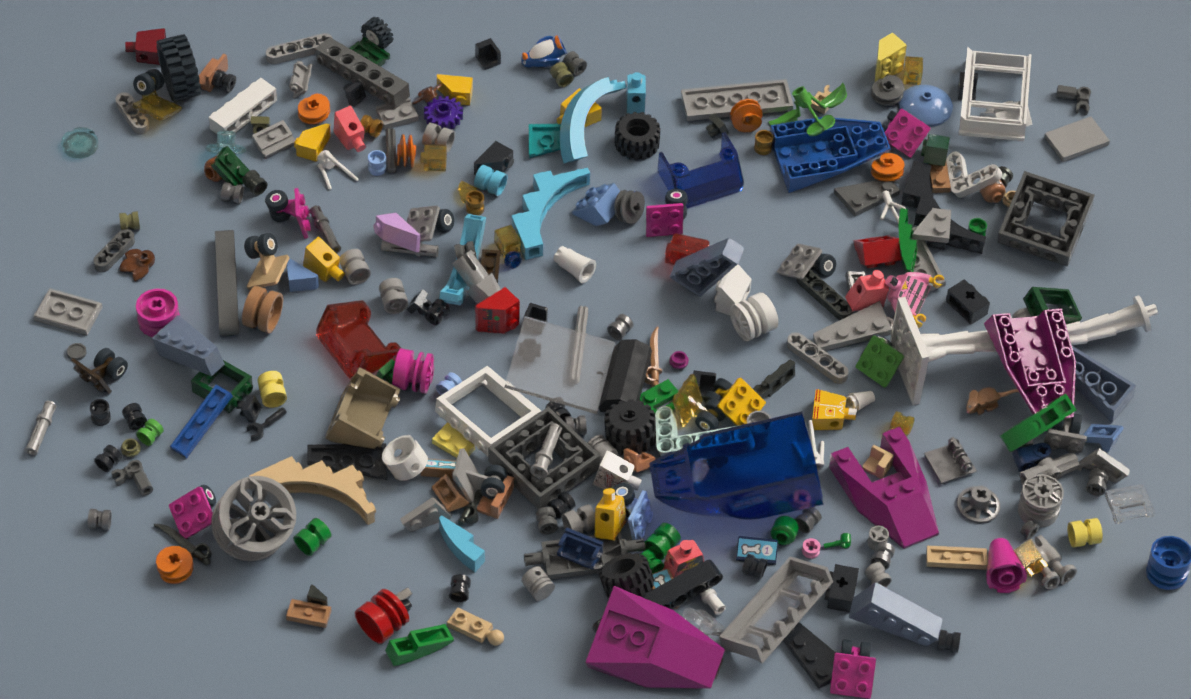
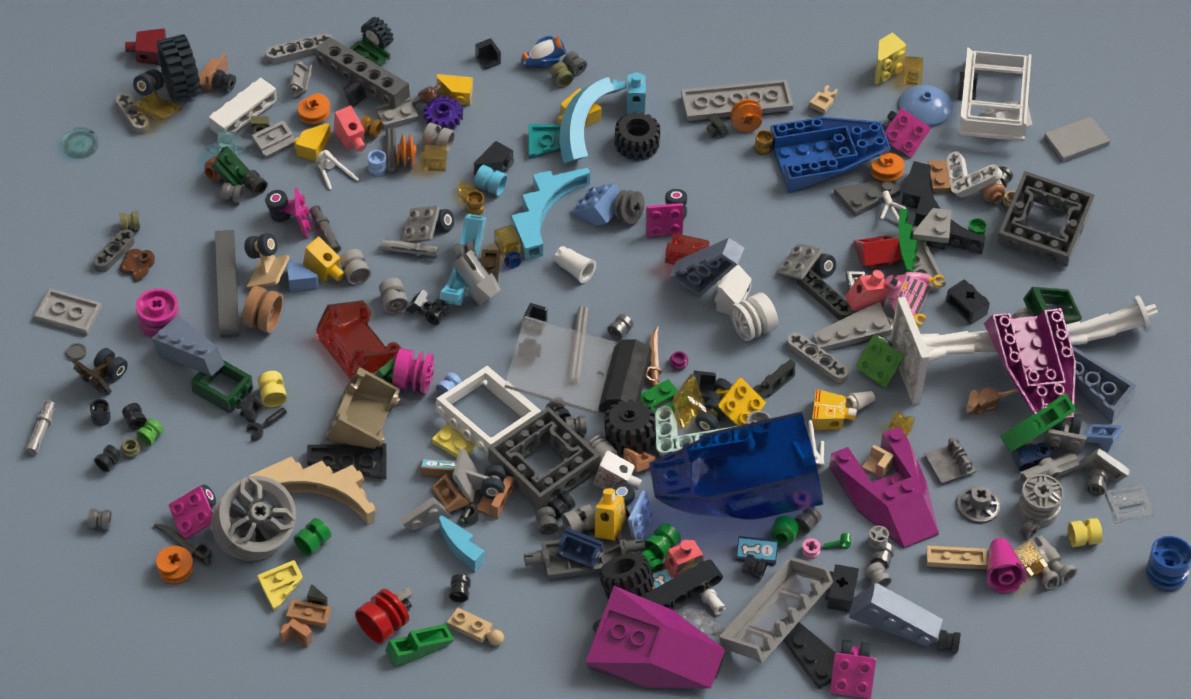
(134, 470): dark grey bar -> none
(201, 421): blue tile -> none
(280, 583): none -> light yellow wing
(296, 630): none -> nougat bracket
(397, 231): lavender slope -> none
(411, 454): white piece -> none
(498, 313): red slope -> none
(538, 585): light grey piece -> none
(544, 456): light grey pin -> none
(708, 181): clear blue windscreen -> none
(803, 99): bright green plant -> none
(888, 90): dark grey piece -> none
(935, 149): dark green brick -> none
(1082, 96): dark grey bar -> none

